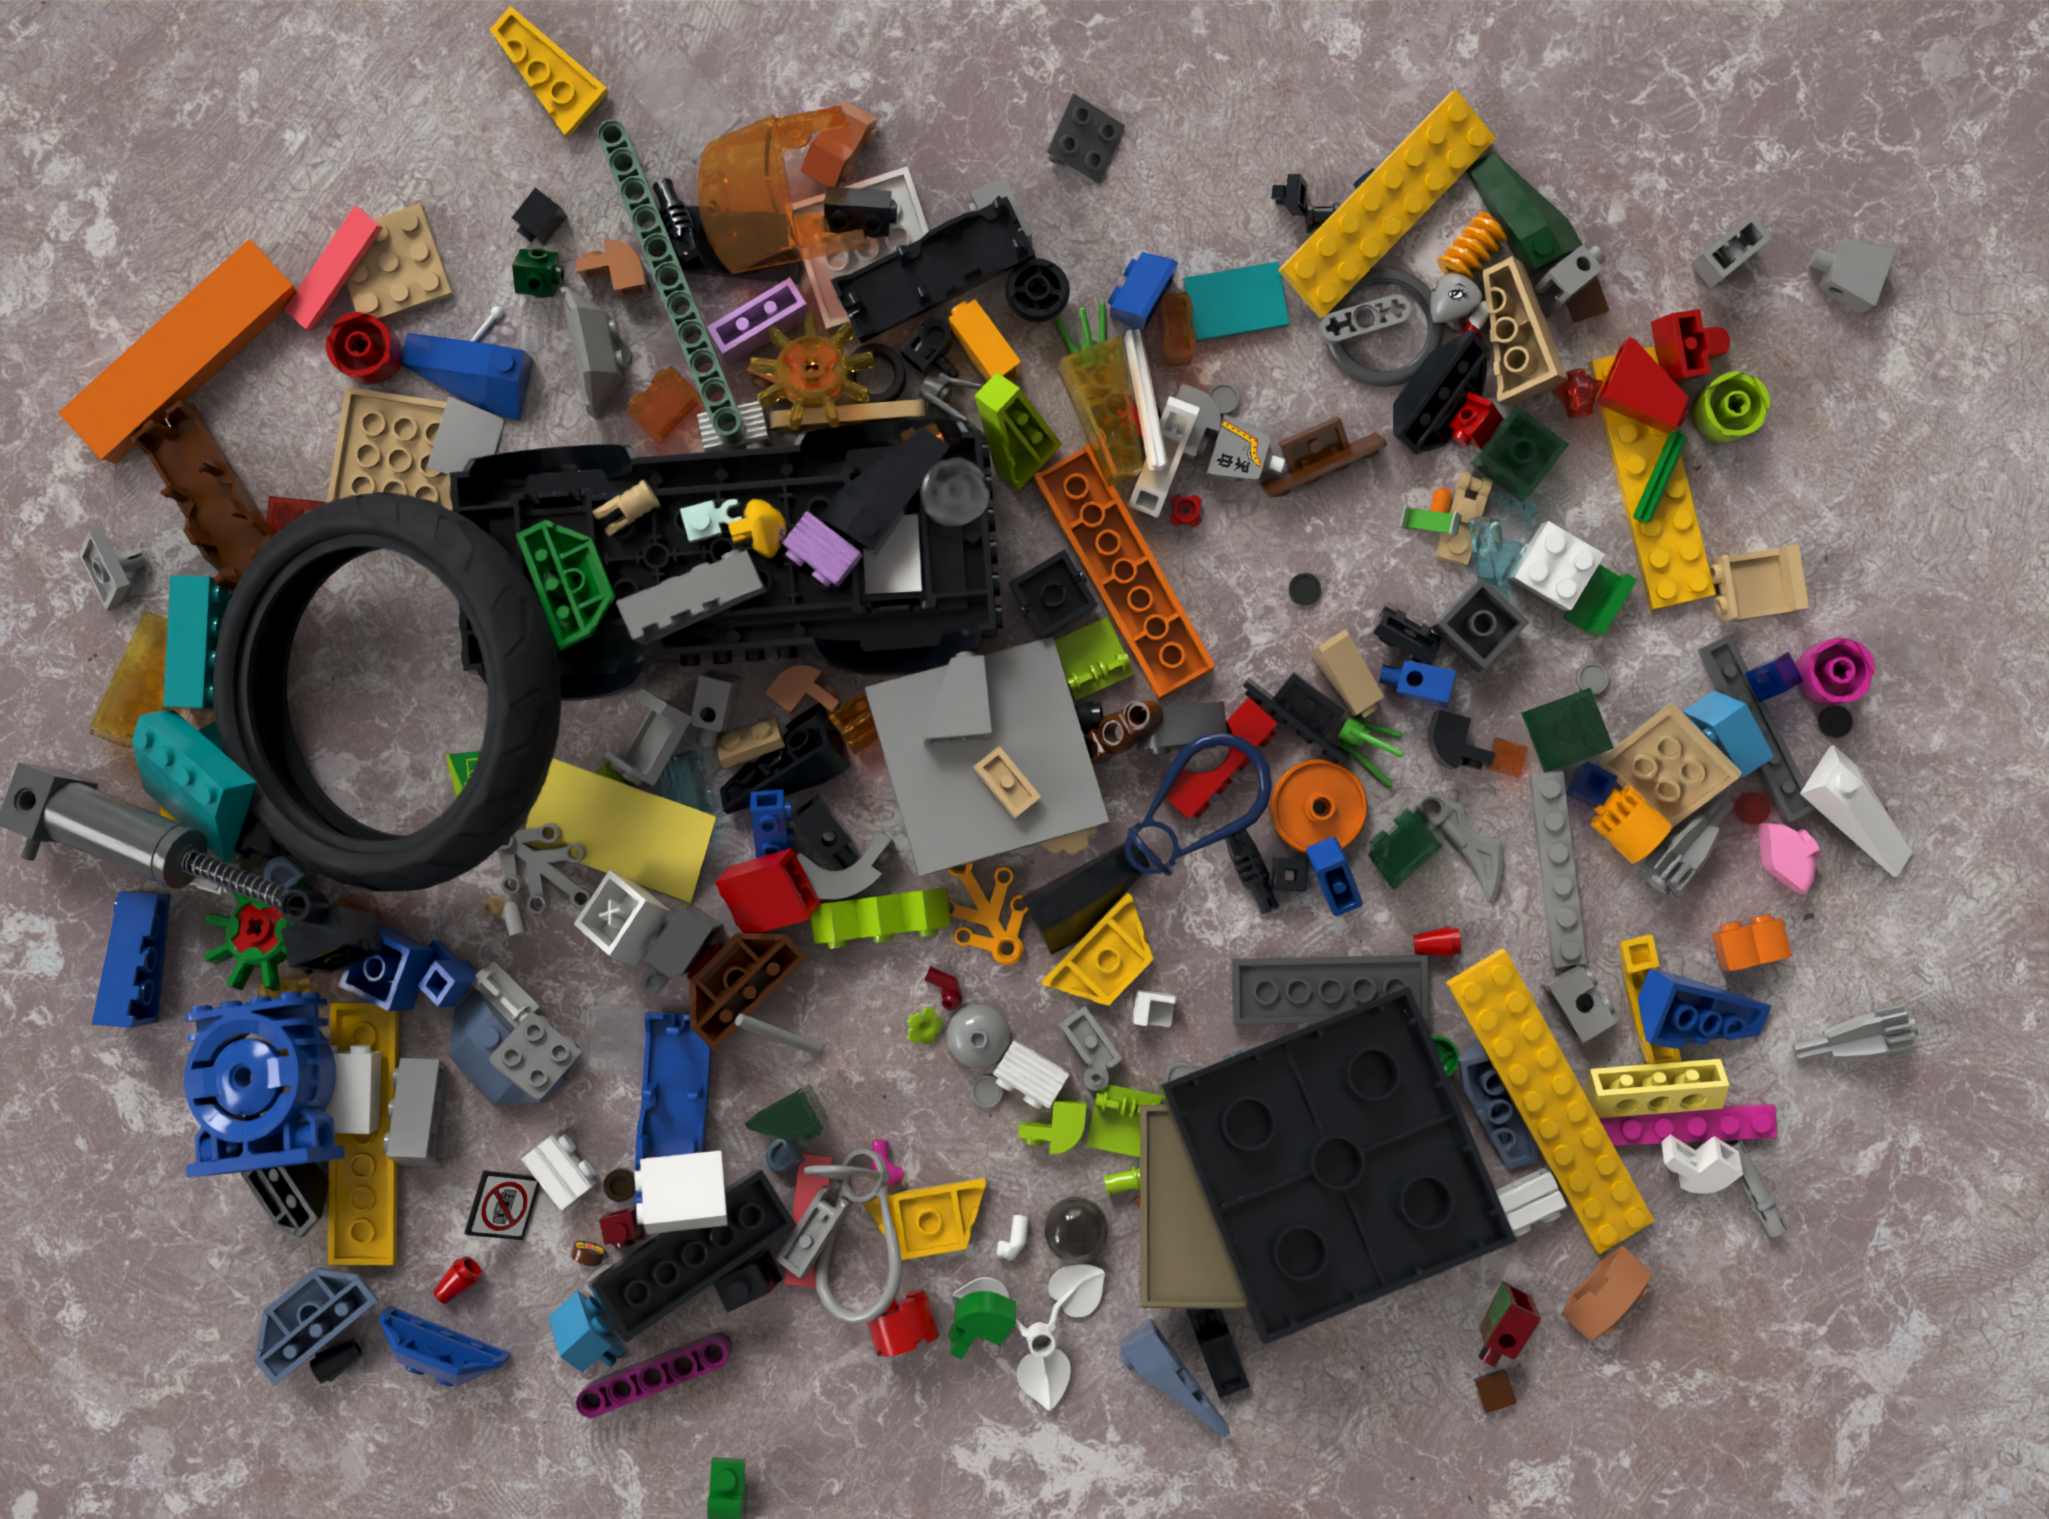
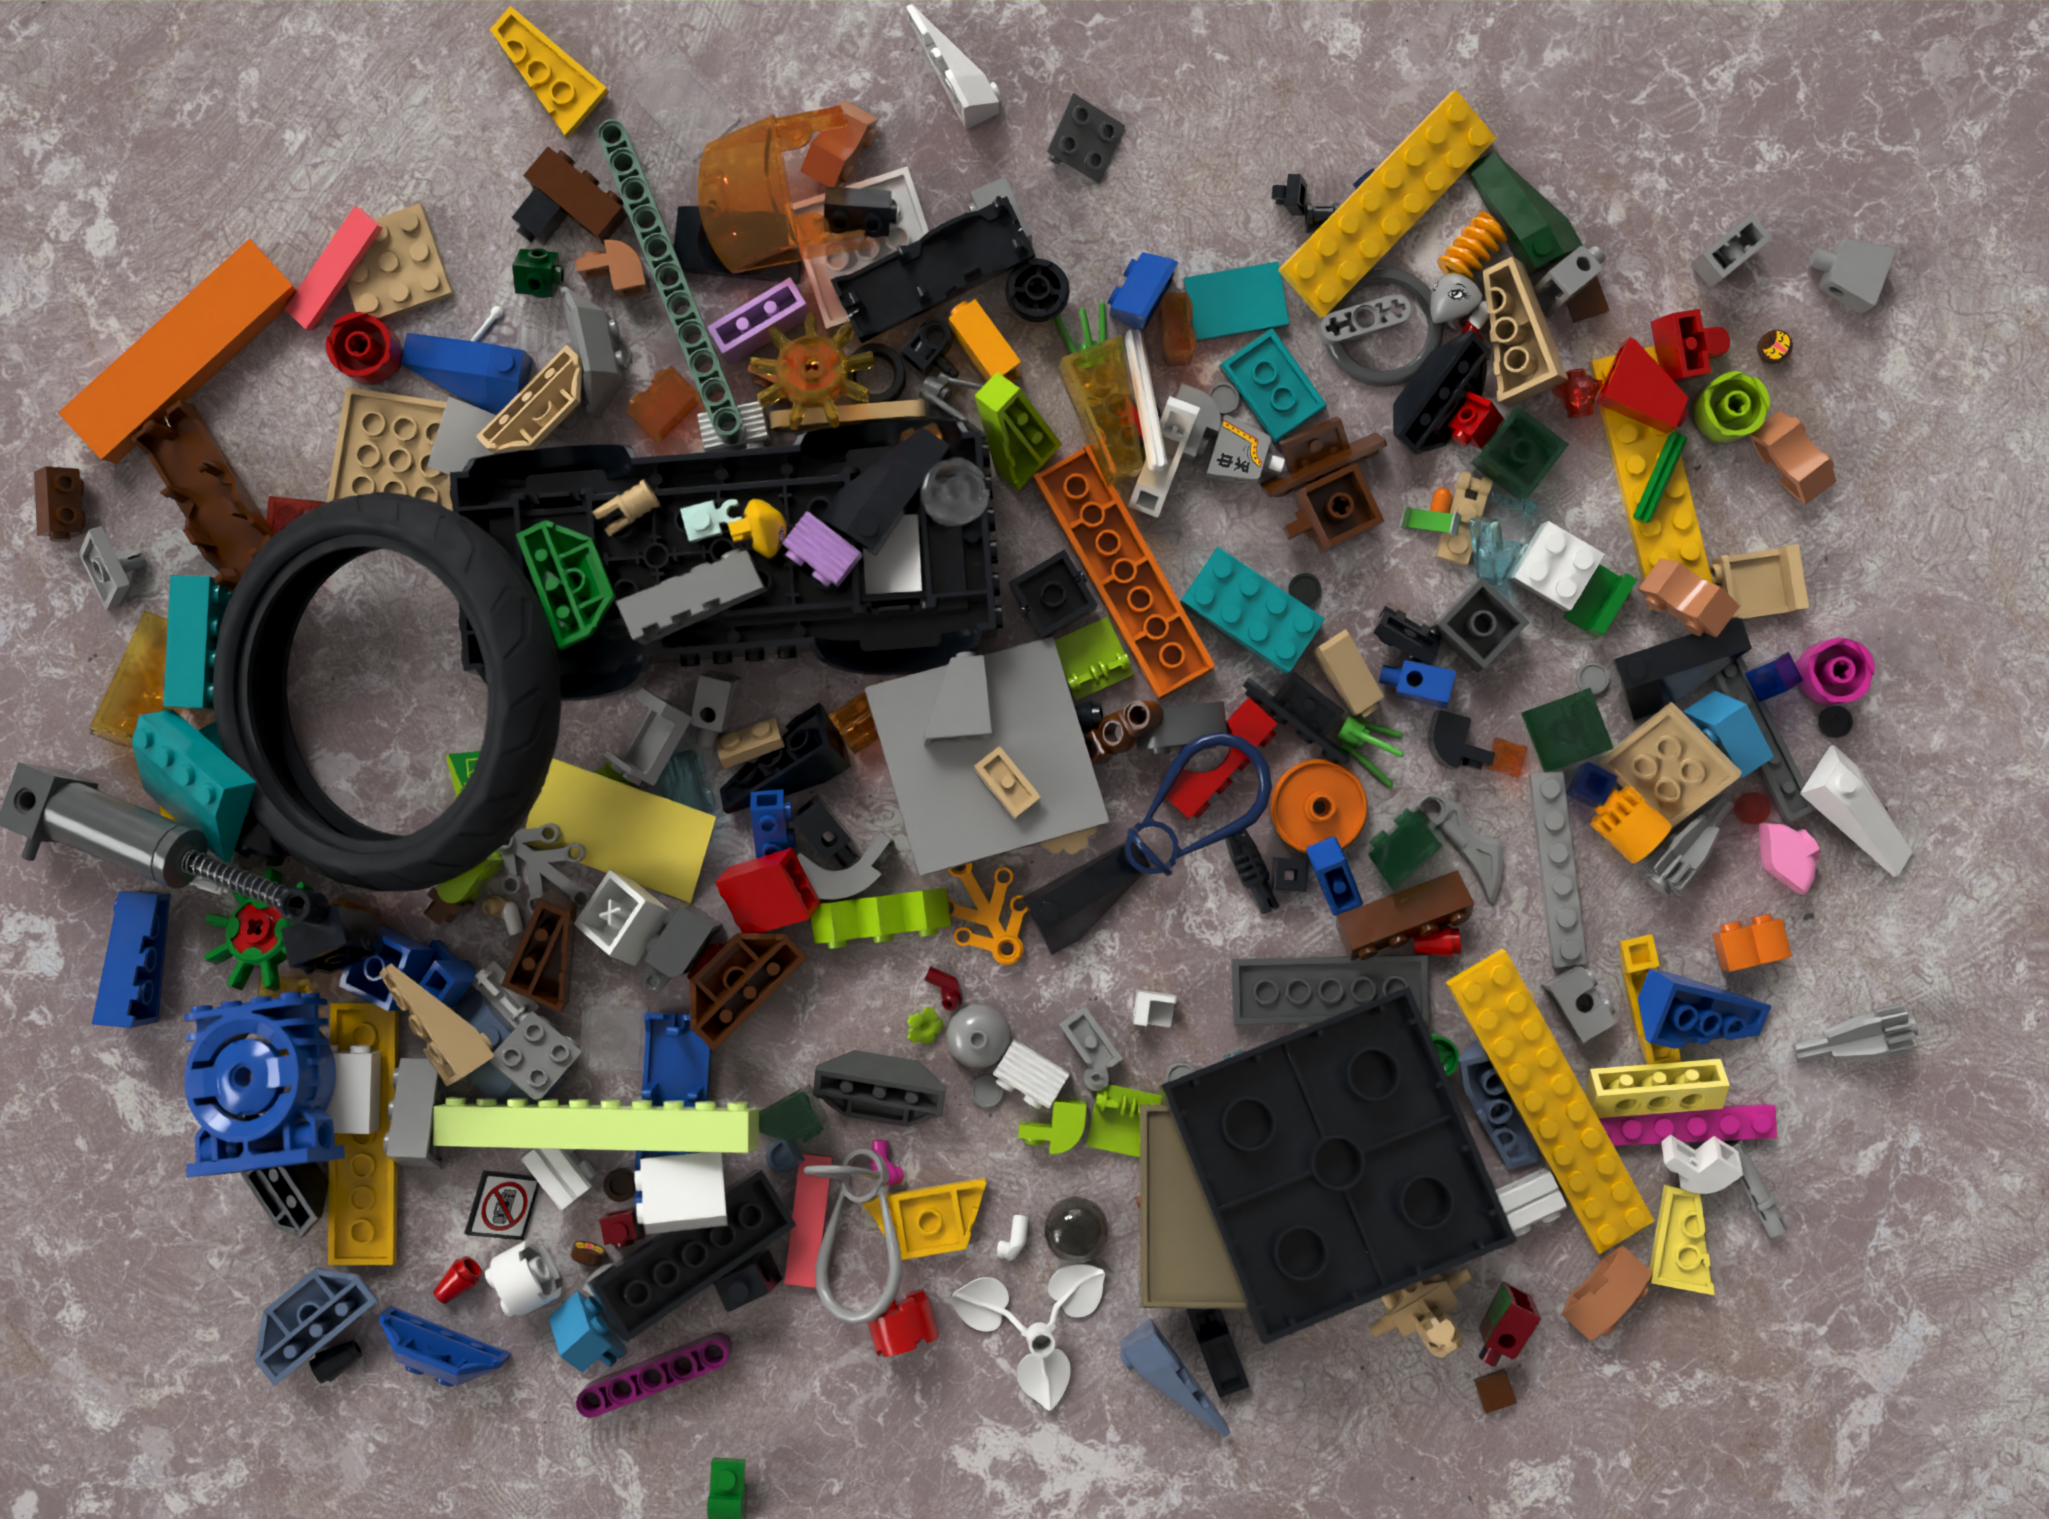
(59, 503): none -> reddish brown brick
(283, 871): sand blue tile -> none
(452, 1042): none -> tan wedge
(456, 895): none -> lime hips
(524, 1278): none -> white brick
(537, 407): none -> tan wedge
(545, 953): none -> reddish brown wedge
(577, 194): none -> reddish brown brick
(597, 1126): none -> yellowish green brick
(677, 221): black hinge -> none
(778, 1034): light grey bar -> none
(795, 685): nougat brick -> none
(811, 1234): light grey hinge -> none
(880, 1088): none -> dark grey wedge
(962, 80): none -> white wedge
(981, 1315): green brick -> none
(1105, 957): yellow wing -> none
(1123, 1181): lime pin -> none
(1179, 503): red plate -> none
(1251, 611): none -> teal brick
(1273, 385): none -> teal tile
(1316, 515): none -> reddish brown hinge
(1404, 916): none -> reddish brown brick
(1425, 1310): none -> tan piece
(1677, 667): none -> black wedge
(1679, 1243): none -> light yellow wing
(1688, 598): none -> nougat brick
(1774, 346): none -> tile
(1795, 457): none -> nougat brick

